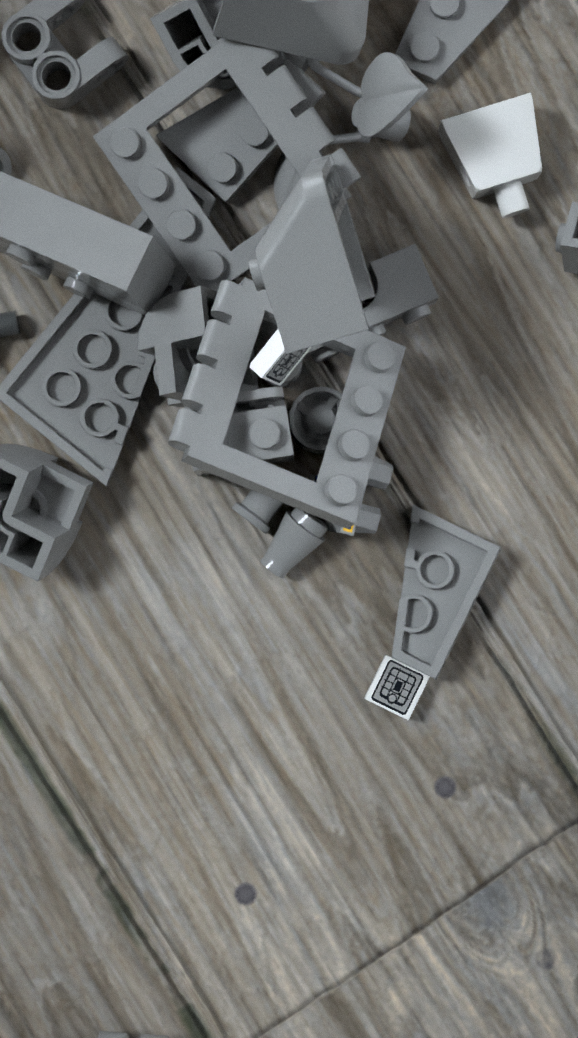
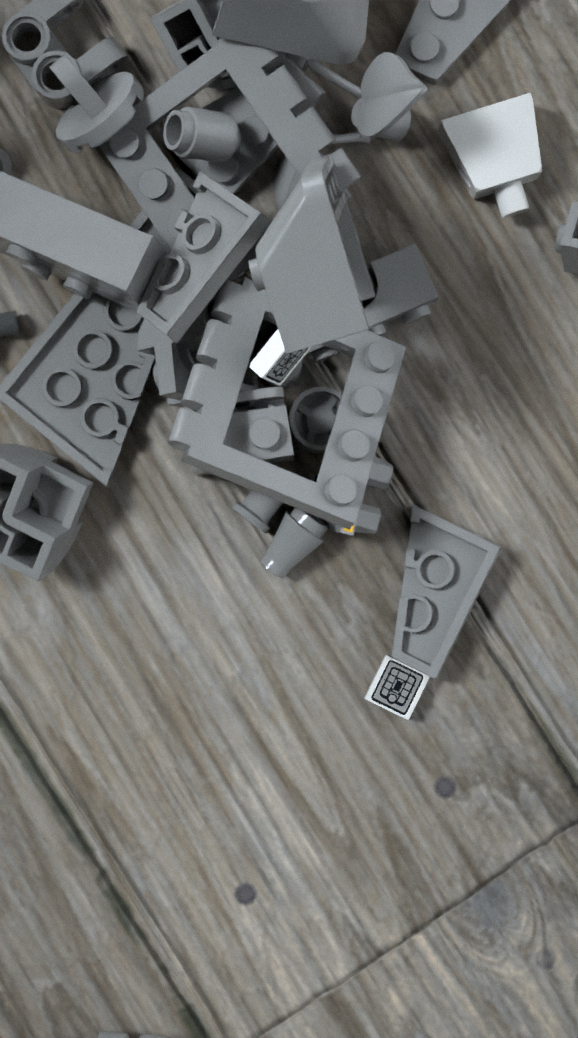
(98, 109): none -> light grey tile
(202, 134): none -> light grey brick
(206, 252): none -> light grey wing

